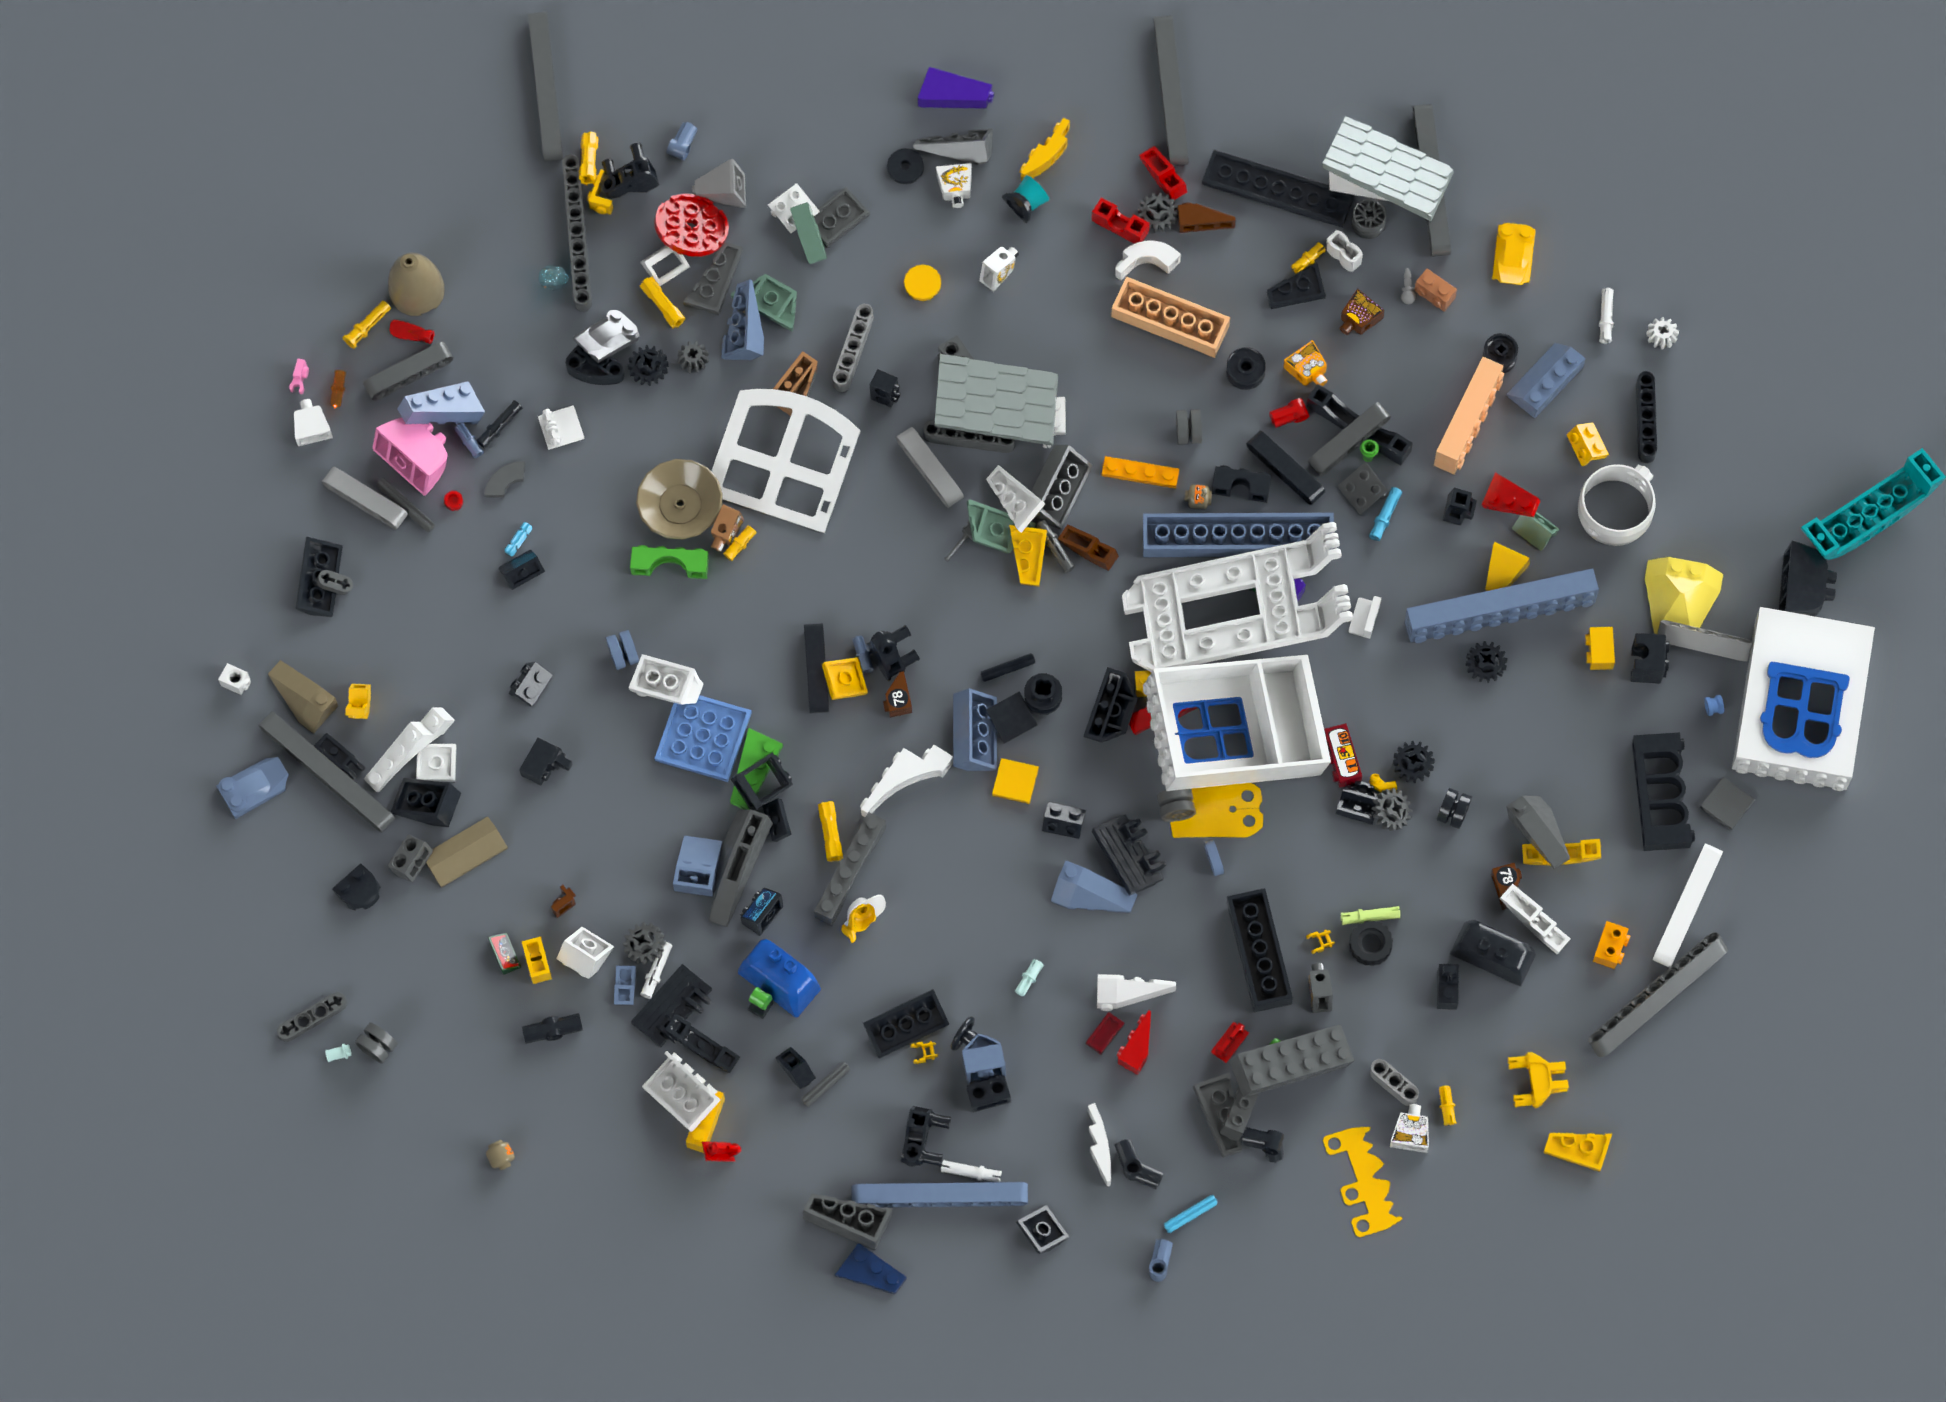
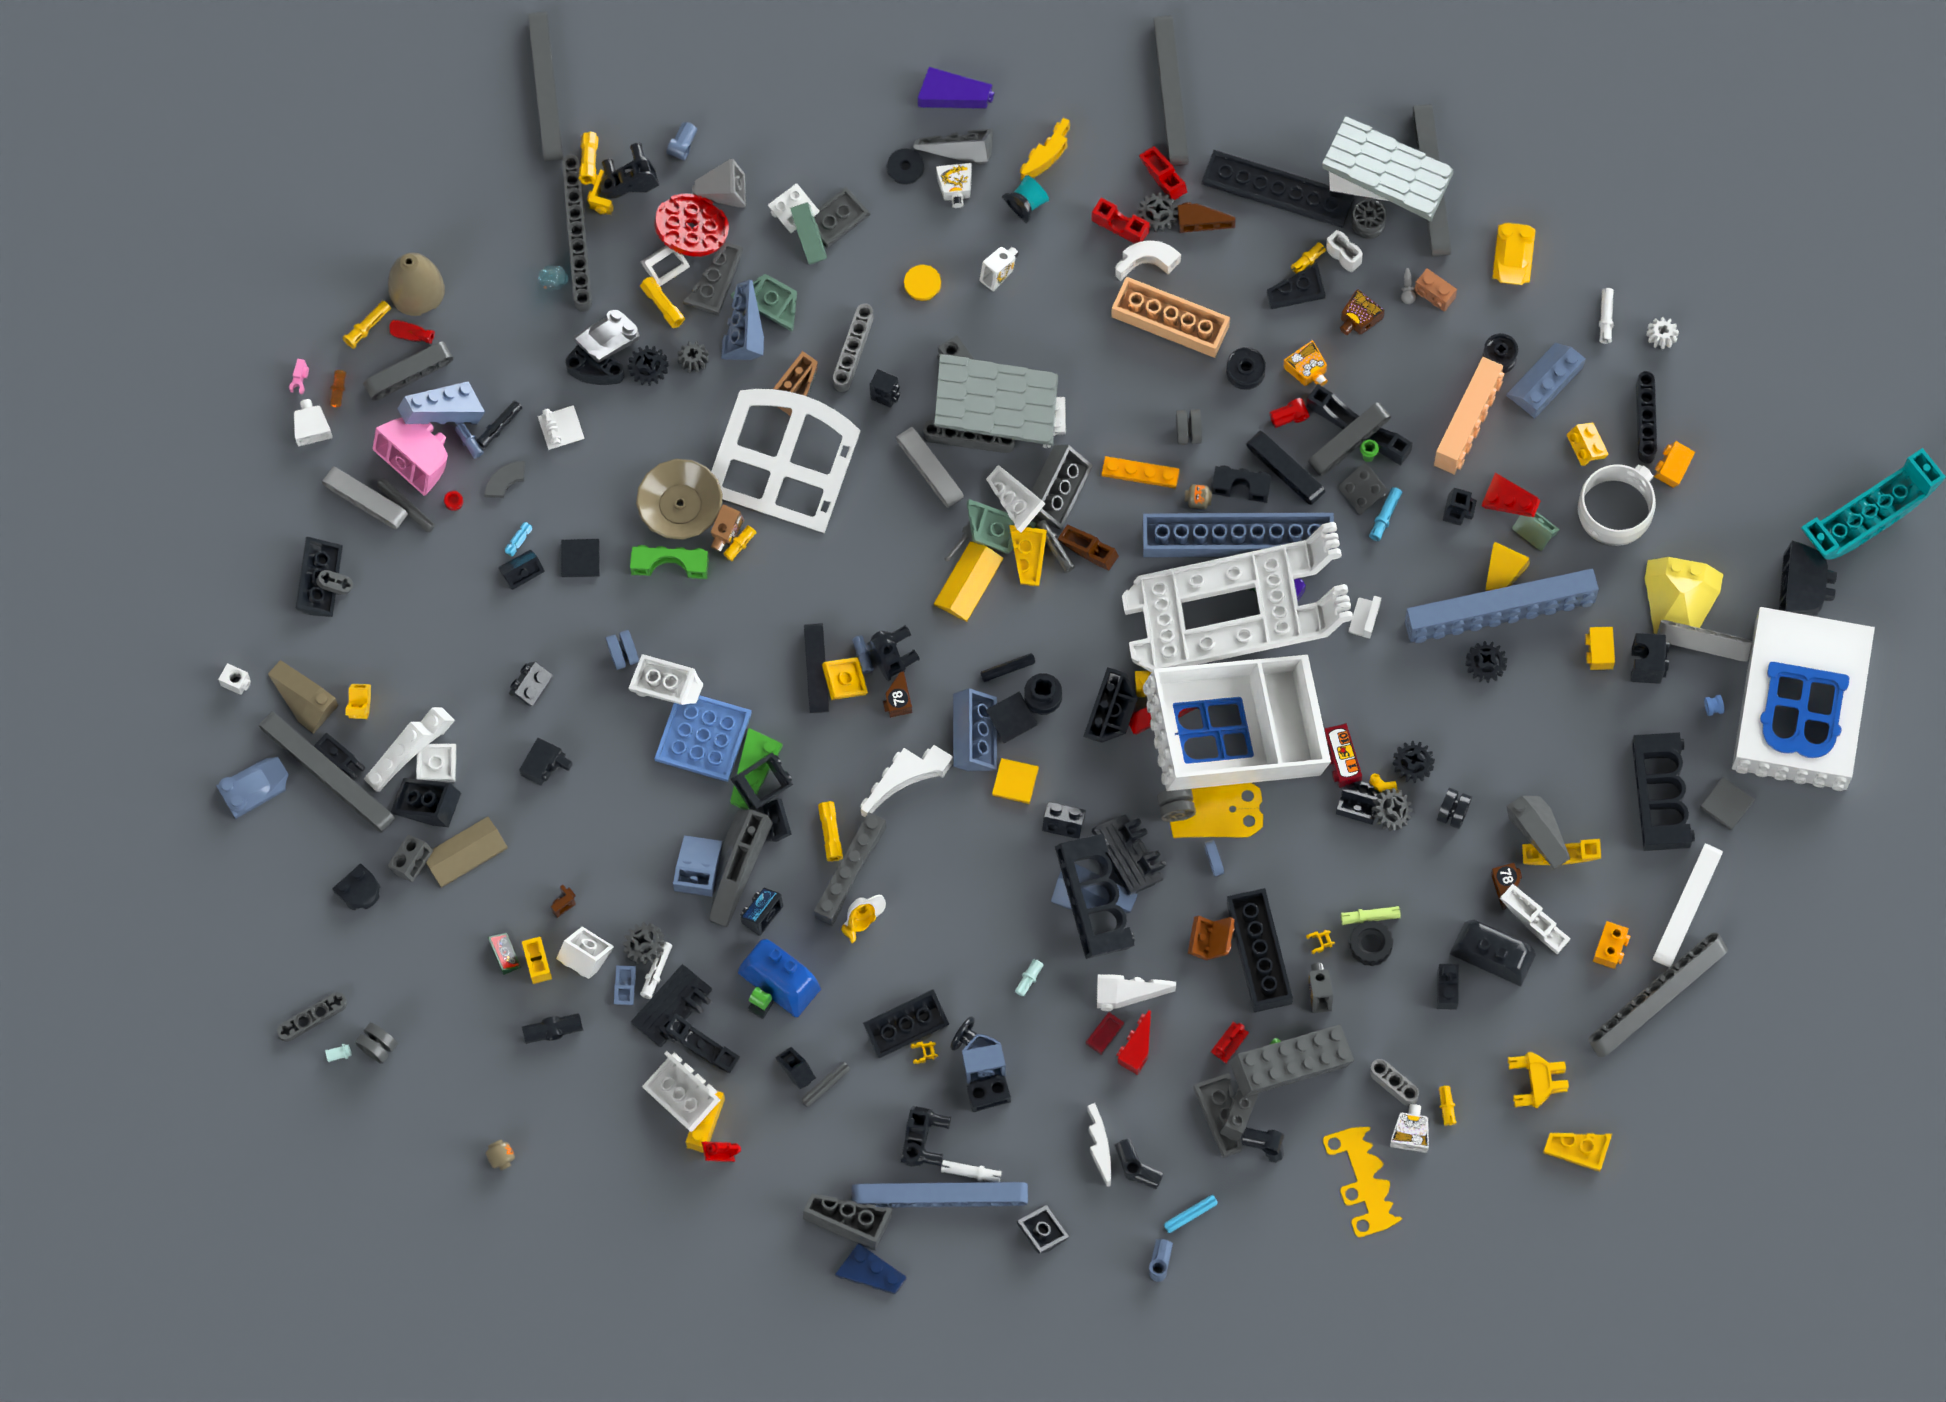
(580, 558): none -> black tile
(968, 580): none -> yellow slope
(1094, 848): none -> black fence
(1210, 938): none -> dark orange bracket
(1674, 464): none -> light orange brick

